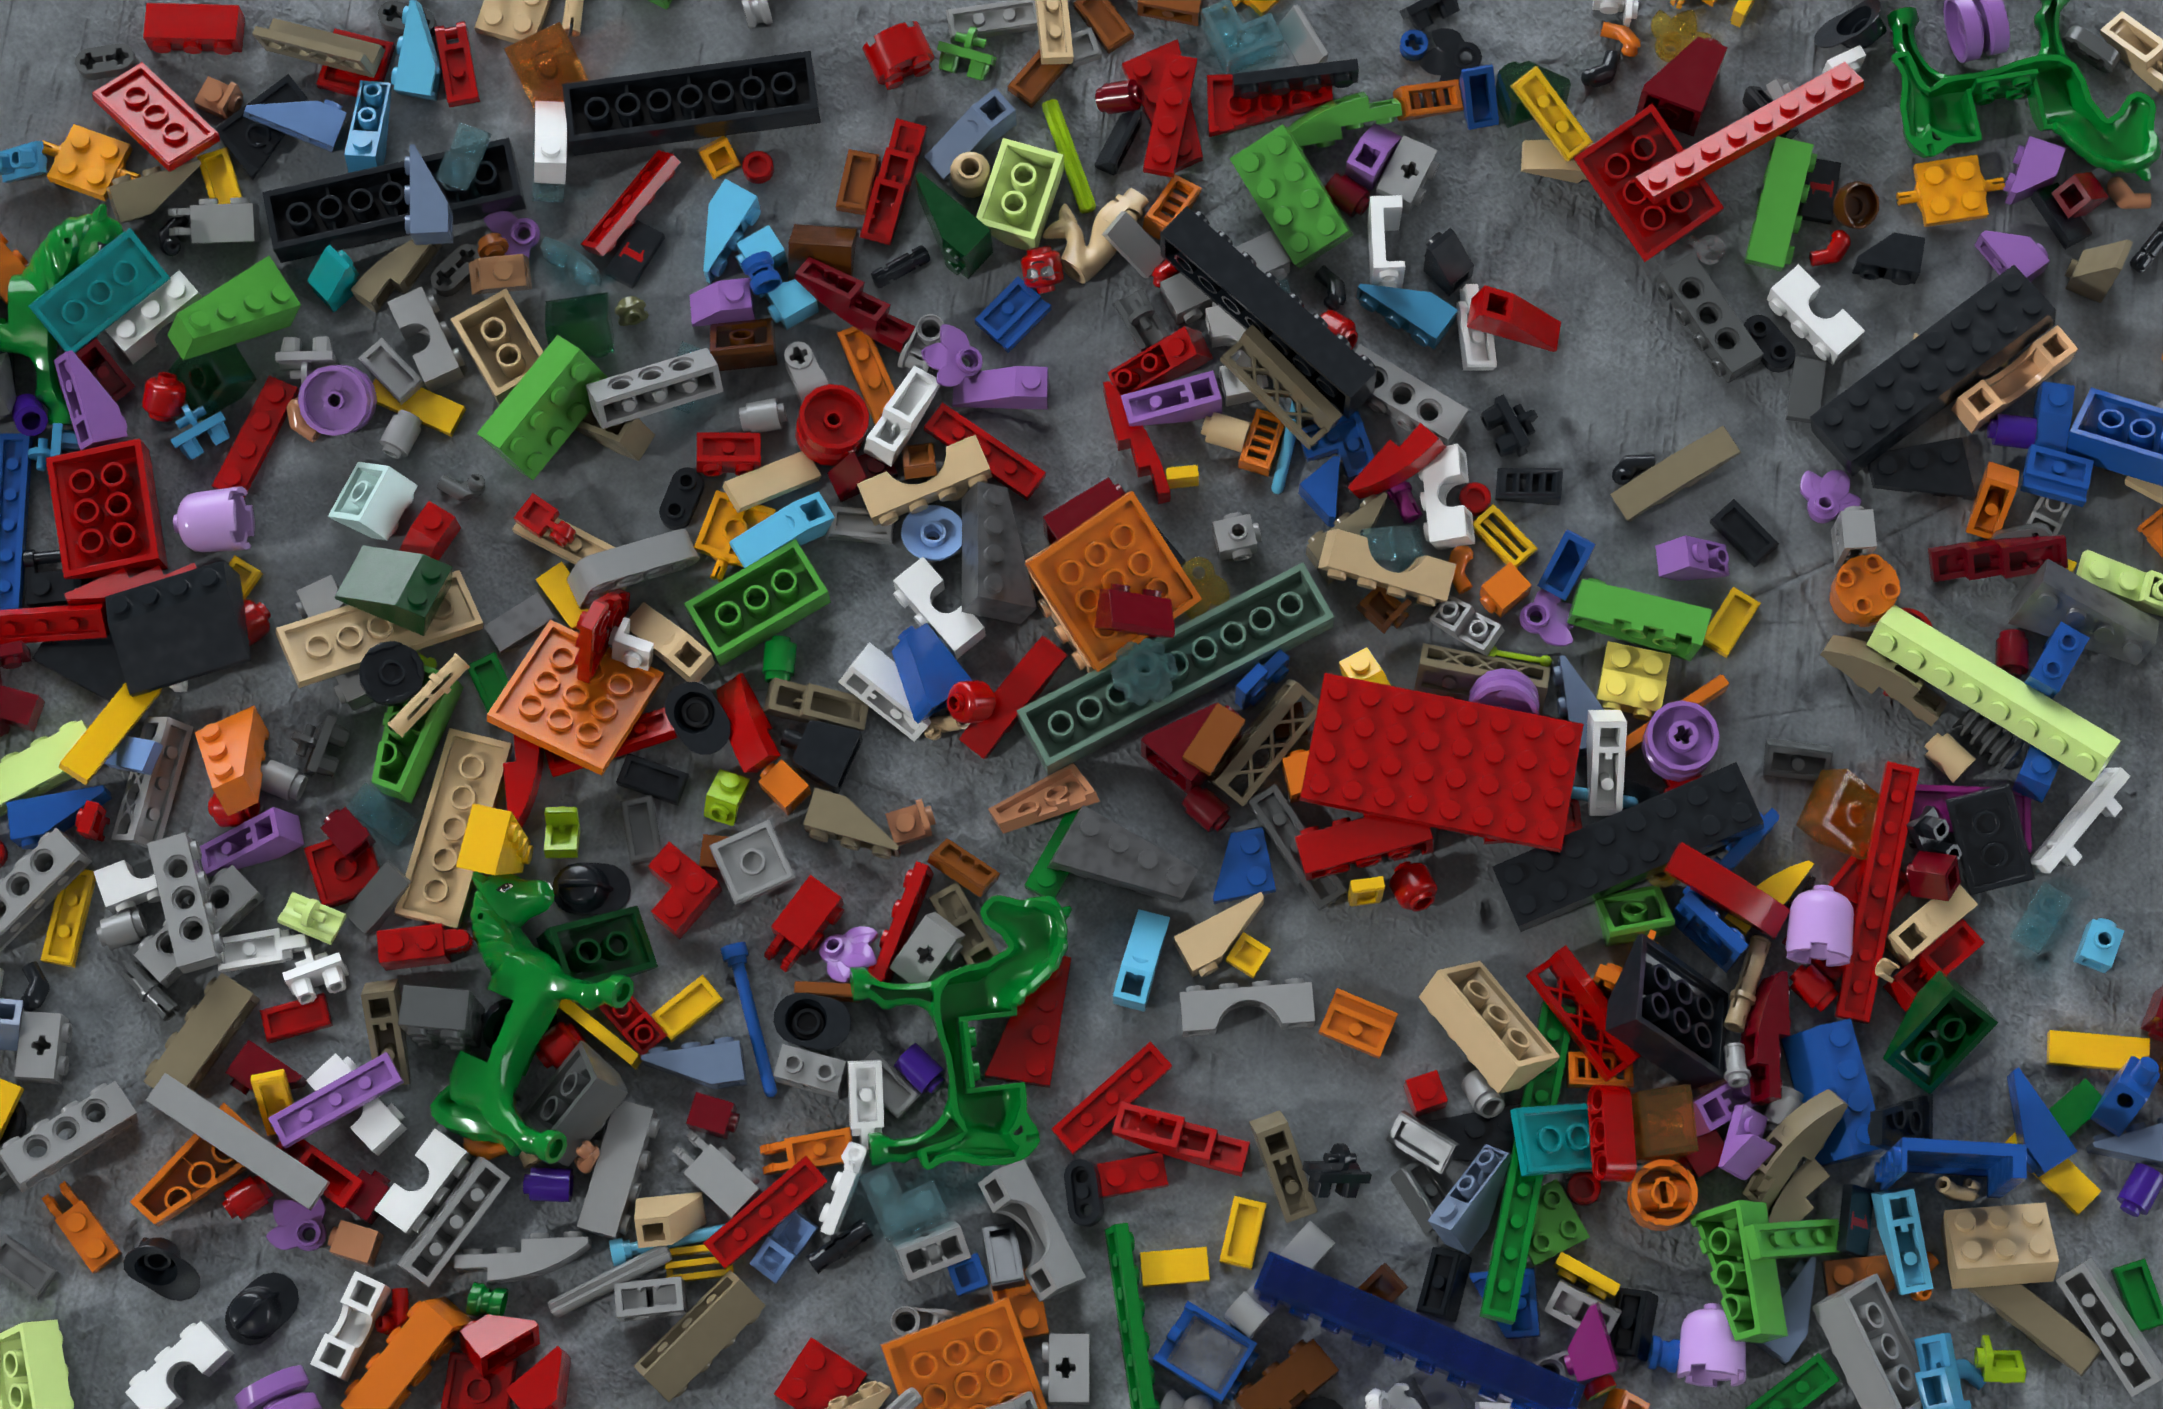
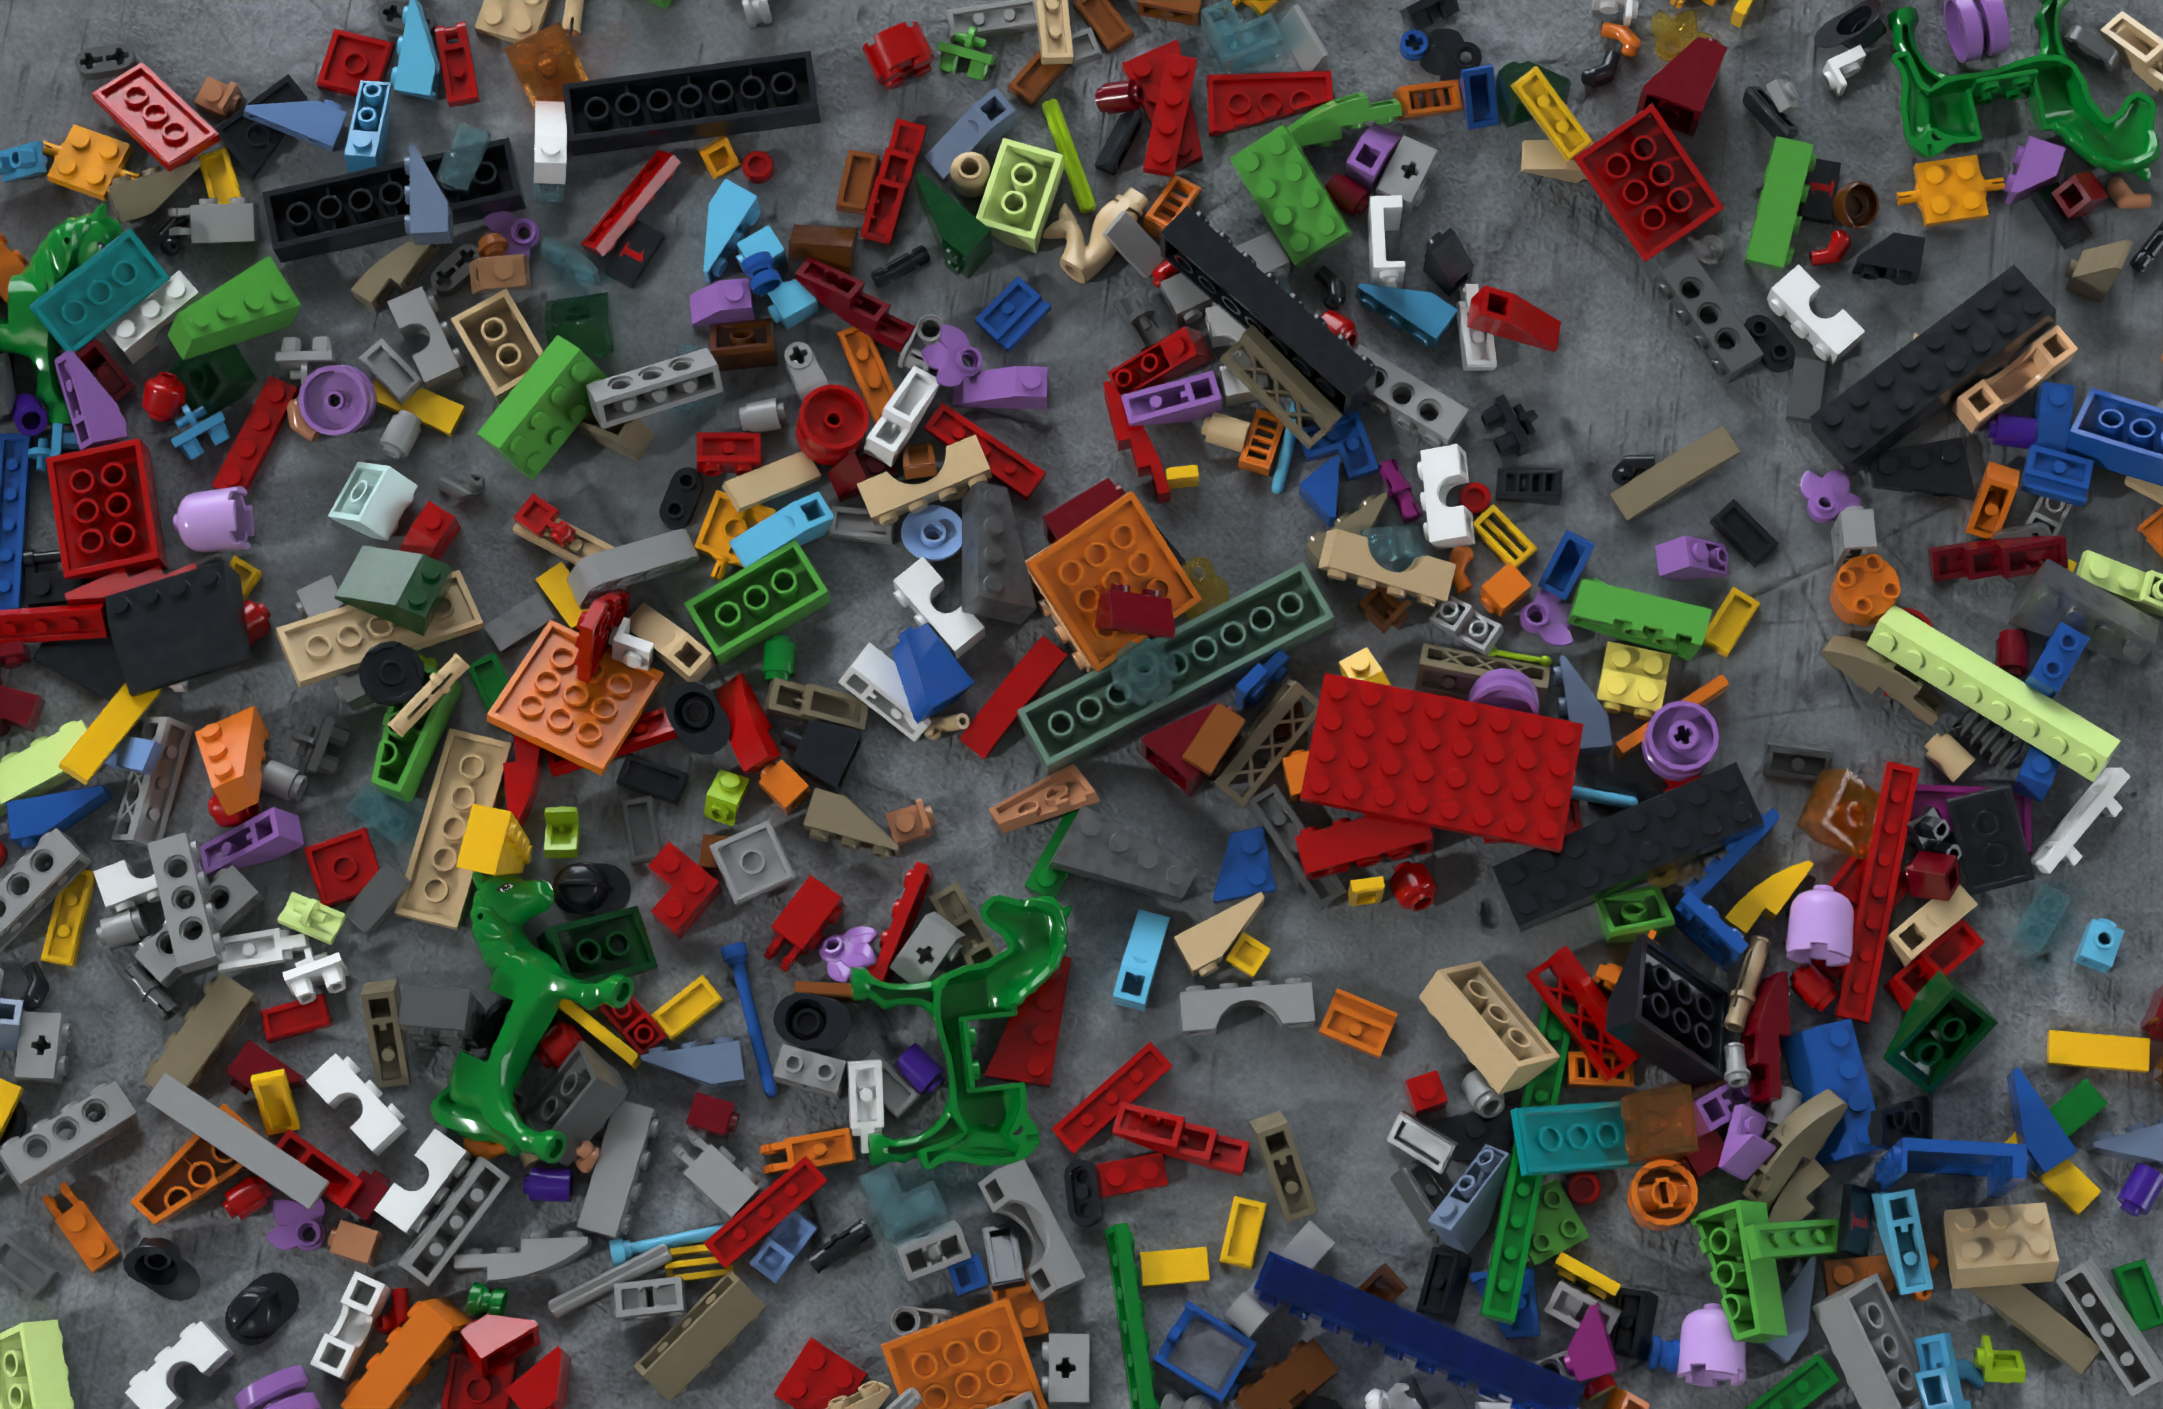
(91, 821): red plate -> none
(194, 28): red brick -> none
(320, 47): dark tan fence -> none
(333, 278): teal slope -> none
(336, 1100): medium lavender plate -> none
(347, 833): dark red brick -> none
(420, 946): red hinge -> none
(631, 311): olive plate -> none
(668, 1218): tan slope -> none
(844, 1187): white hinge -> none
(963, 867): dark orange plate -> none
(971, 701): red head -> none
(1042, 269): red head -> none
(1206, 809): dark red brick -> none
(1236, 537): light grey brick -> none
(1286, 79): black plate -> none
(1339, 1168): black hips -> none
(1396, 464): red slope -> none
(1605, 761): white slope -> none
(1611, 1133): red beam -> none
(1727, 890): red slope -> none
(1749, 133): plate -> none
(1885, 968): tan hand -> none
(1952, 1191): tan arm -> none
(2006, 250): medium lavender slope -> none
(2133, 1082): blue torso -> none

